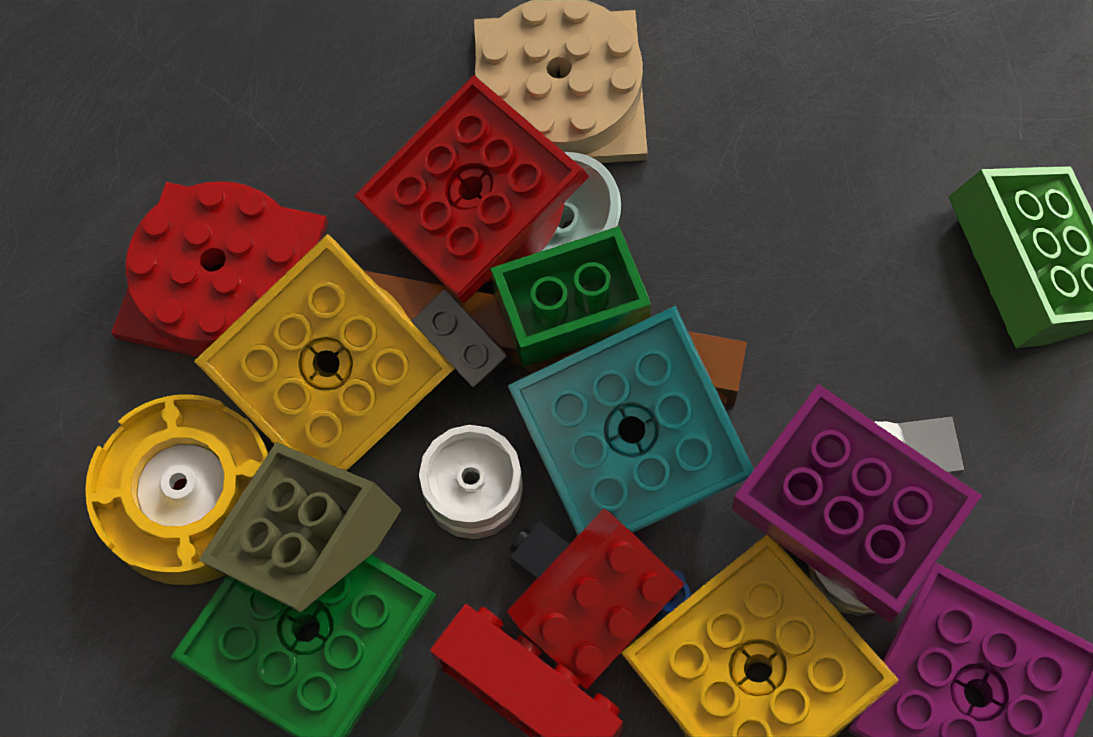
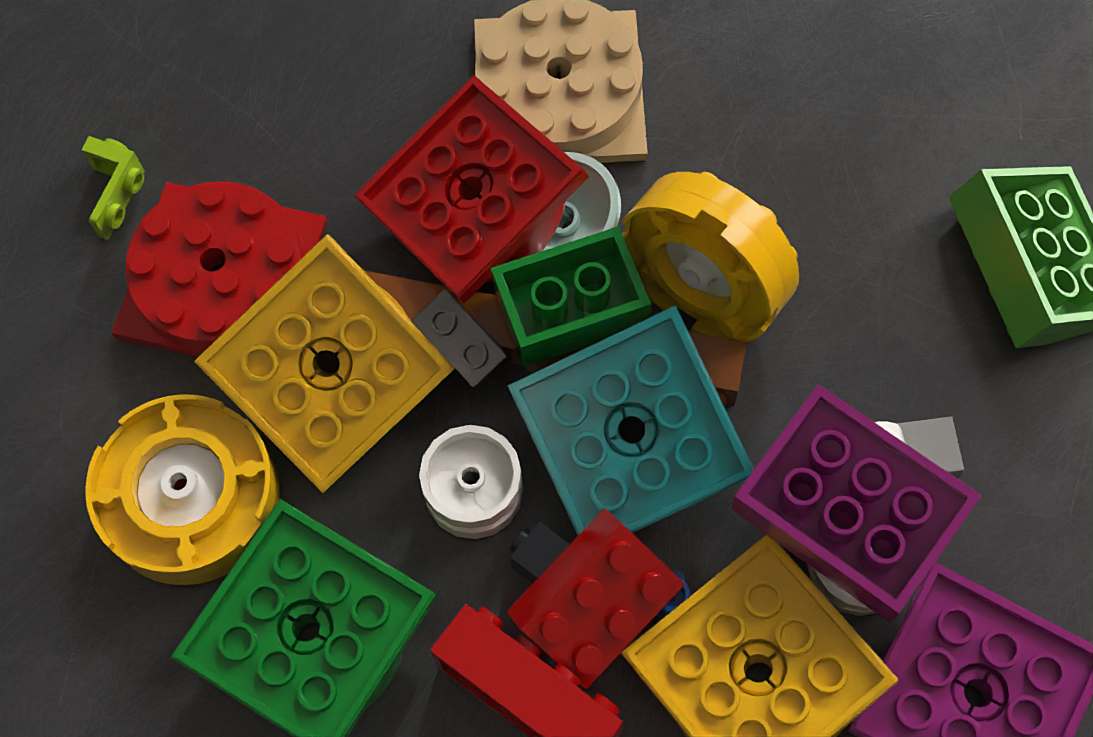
(127, 178): none -> lime bracket
(300, 528): olive slope -> none
(711, 255): none -> yellow piece

